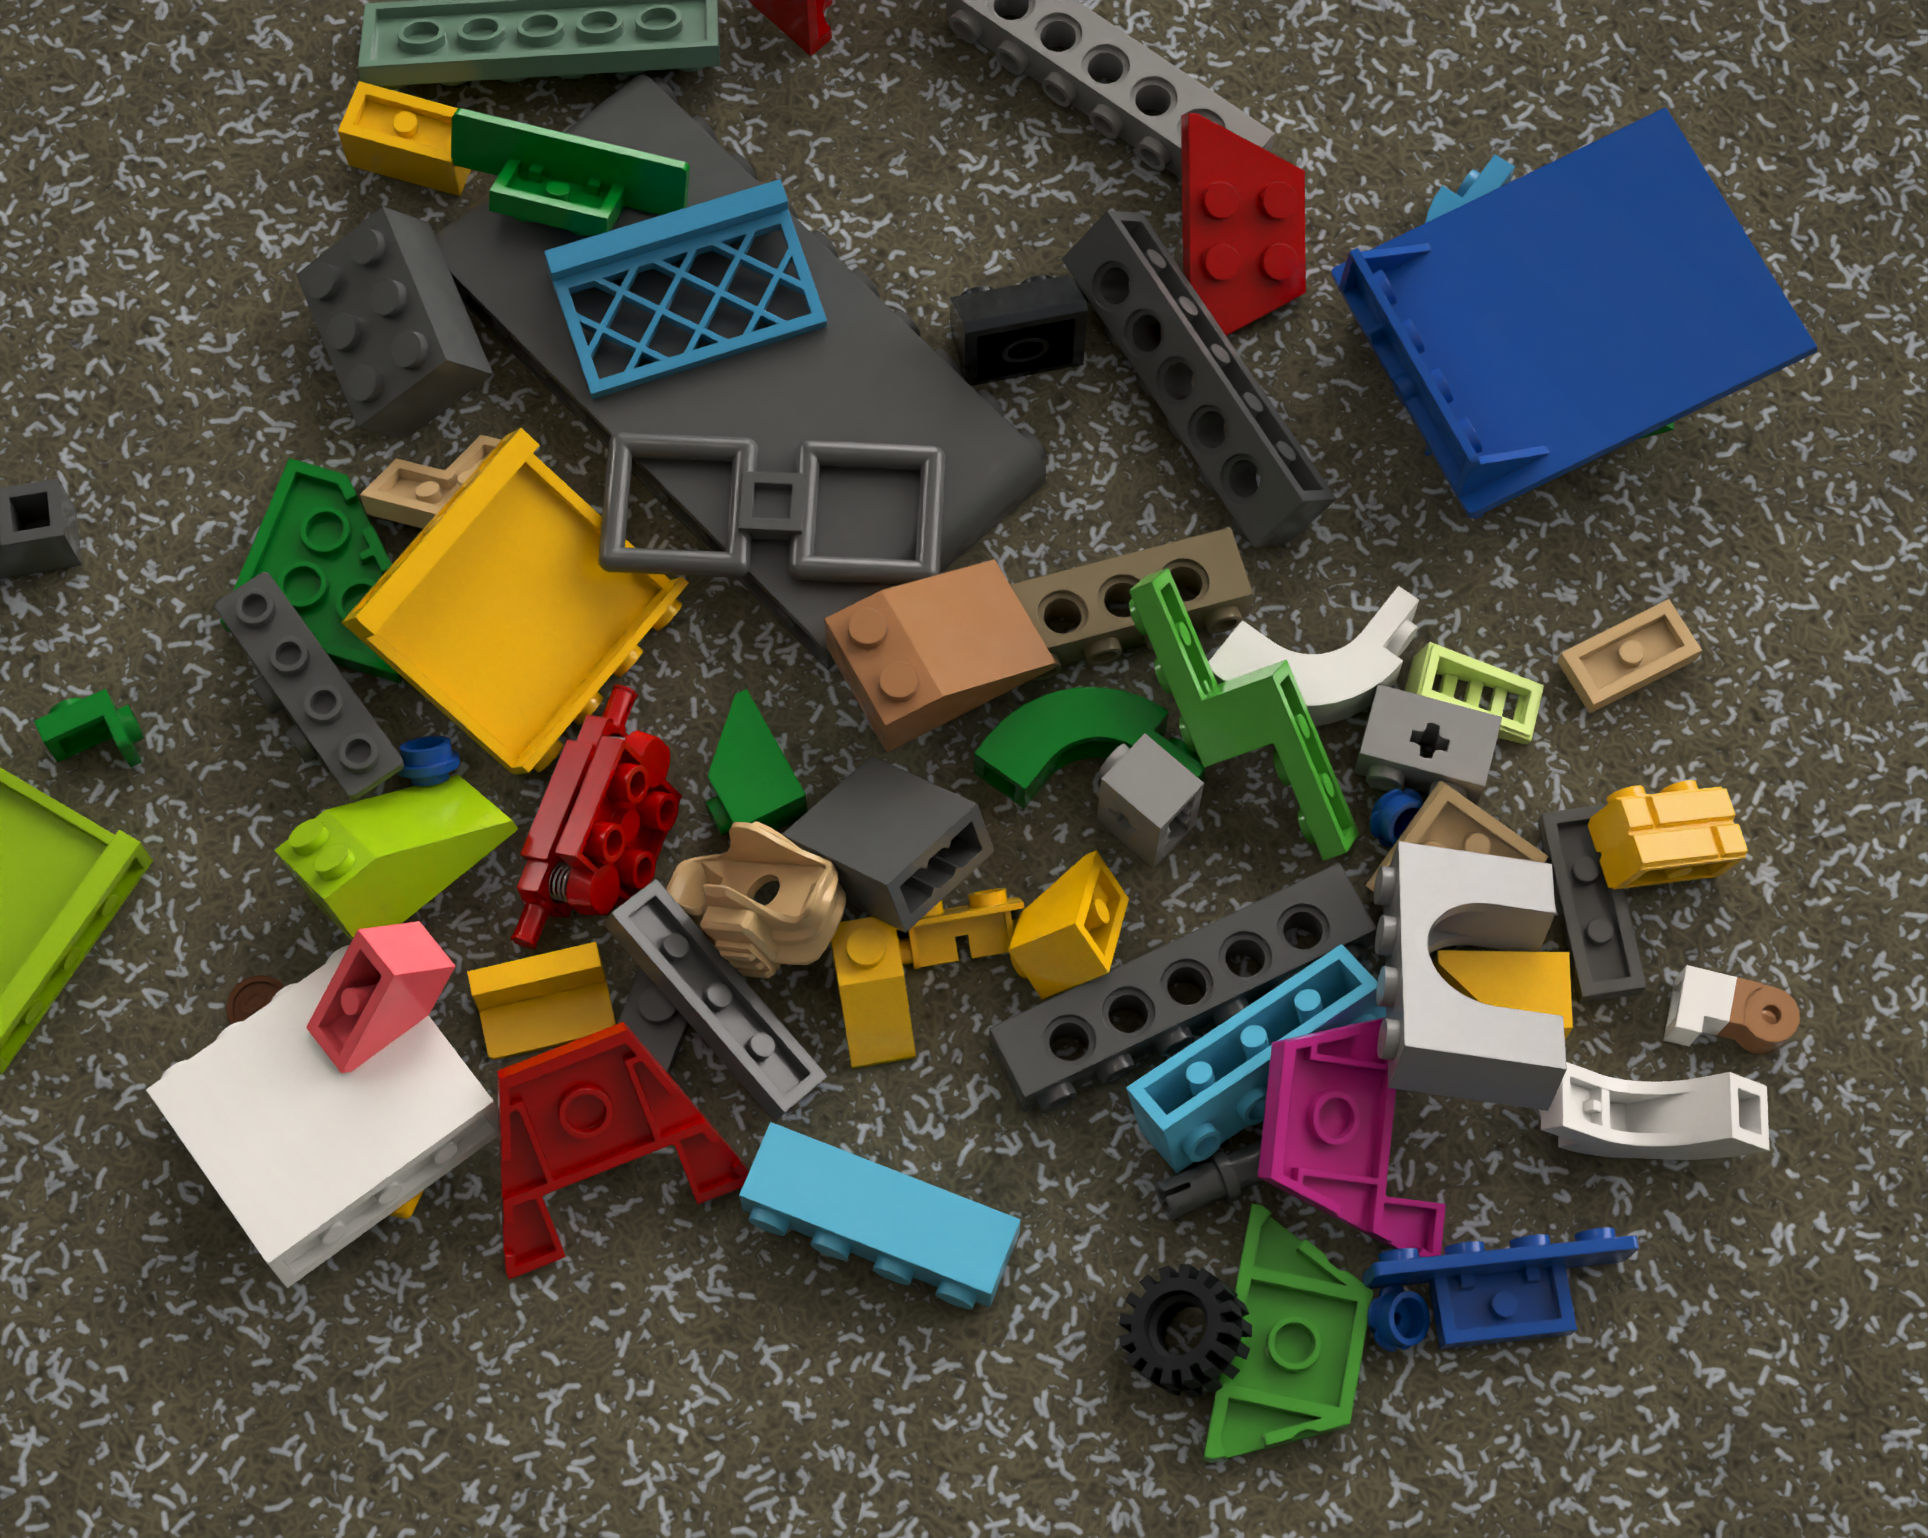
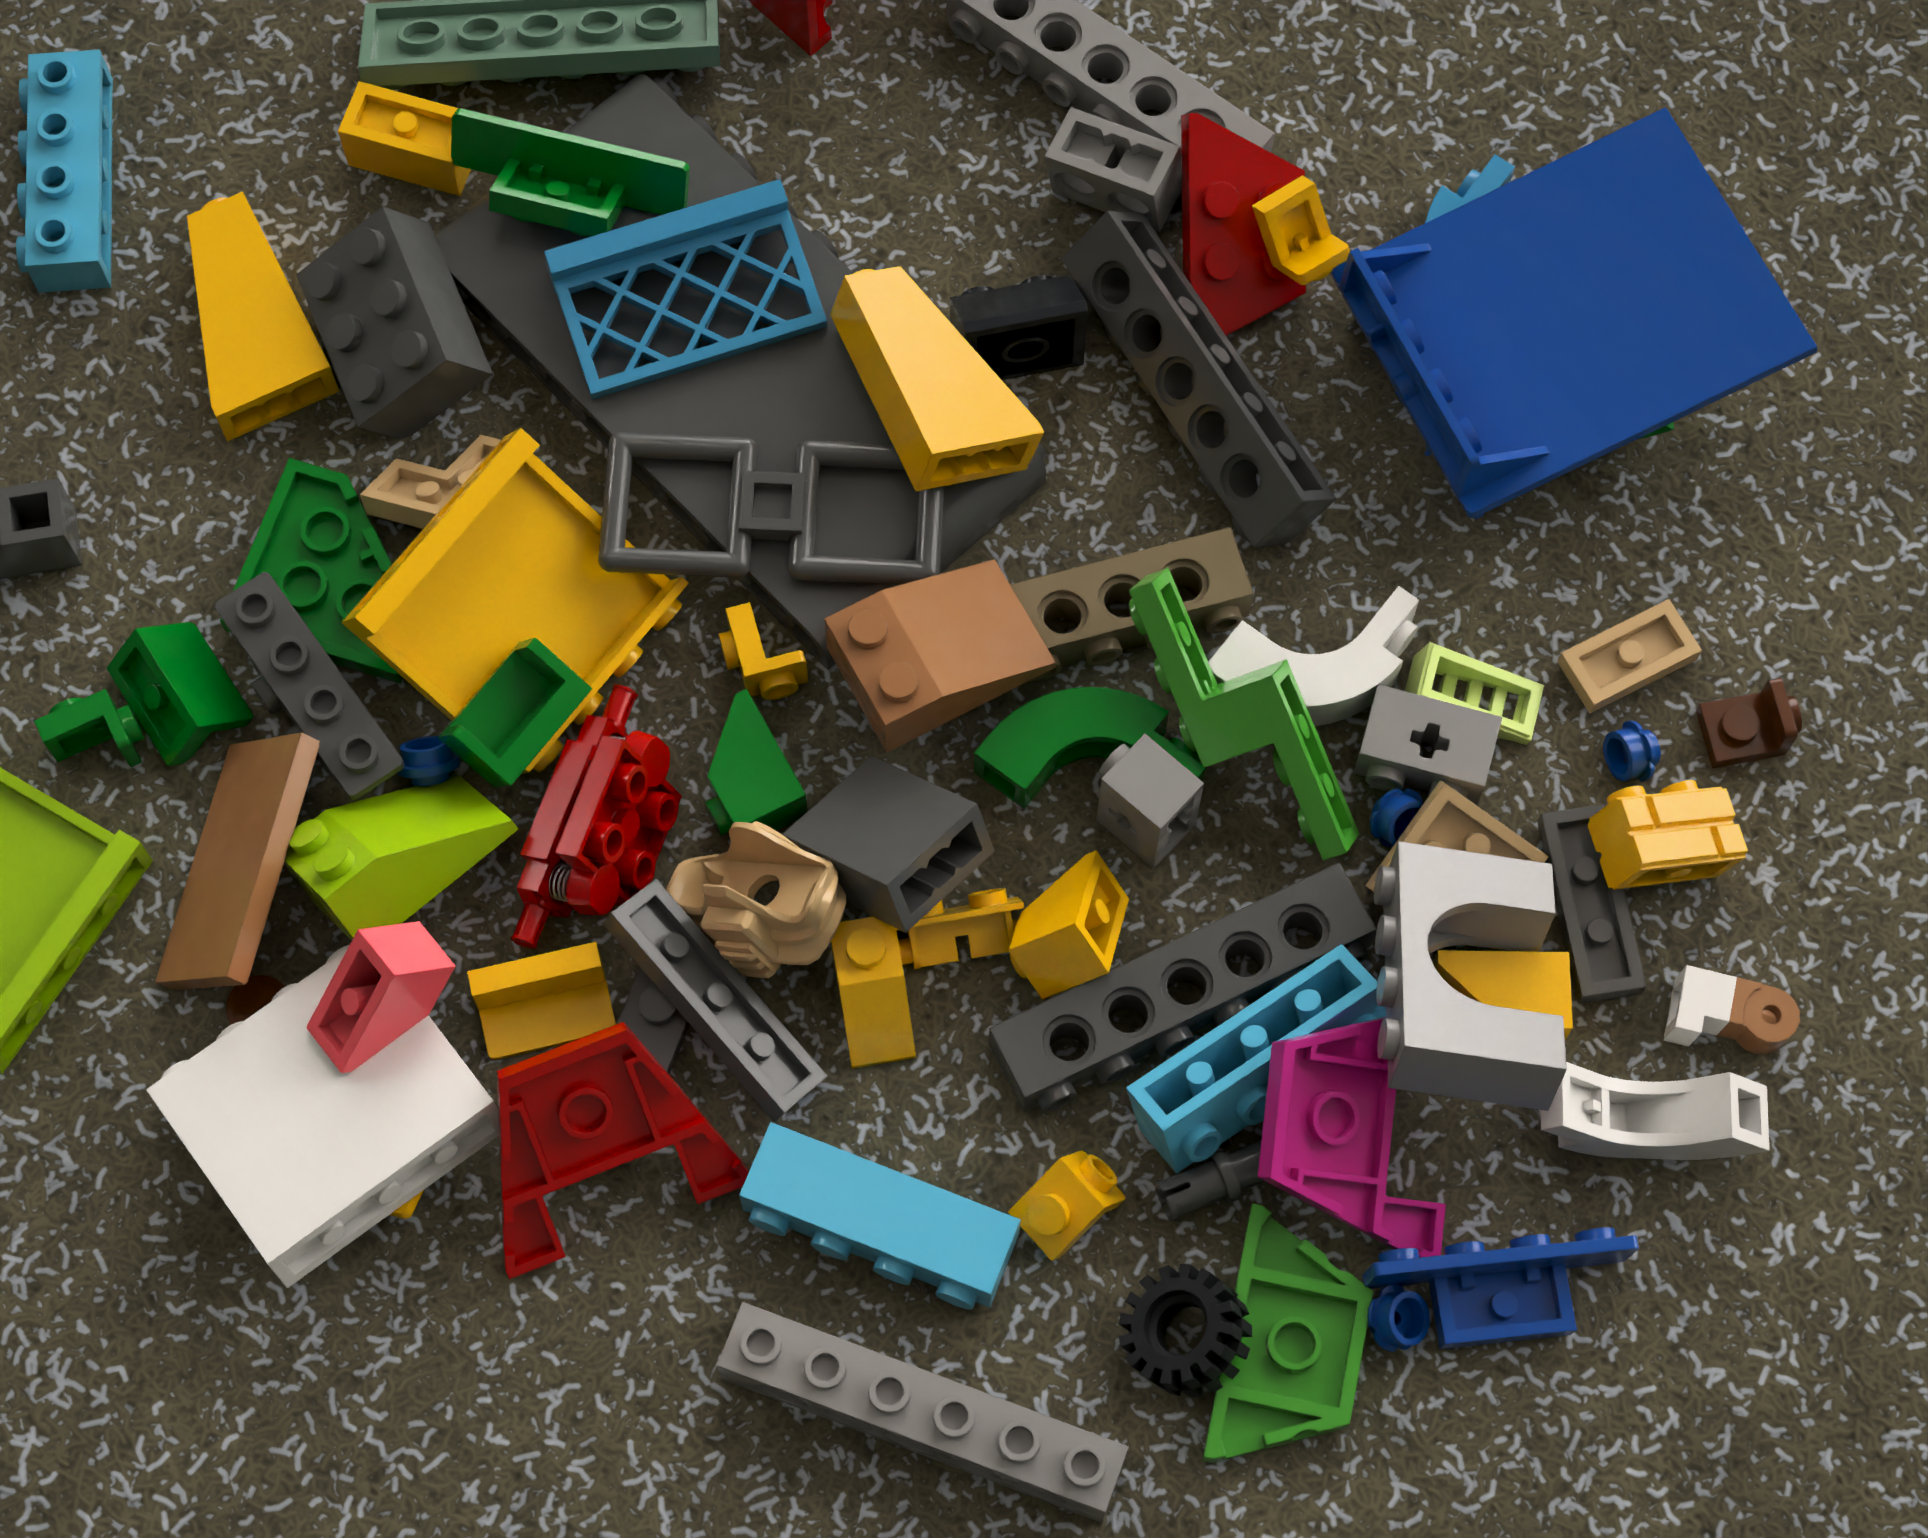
(66, 171): none -> medium azure brick
(177, 688): none -> green panel
(238, 863): none -> medium nougat tile
(252, 328): none -> yellow slope
(515, 713): none -> green panel
(742, 648): none -> yellow bracket
(922, 1412): none -> light grey brick
(929, 385): none -> yellow slope
(1067, 1202): none -> yellow bracket
(1114, 167): none -> light grey brick
(1299, 233): none -> yellow bracket
(1639, 749): none -> blue plate
(1750, 725): none -> reddish brown bracket

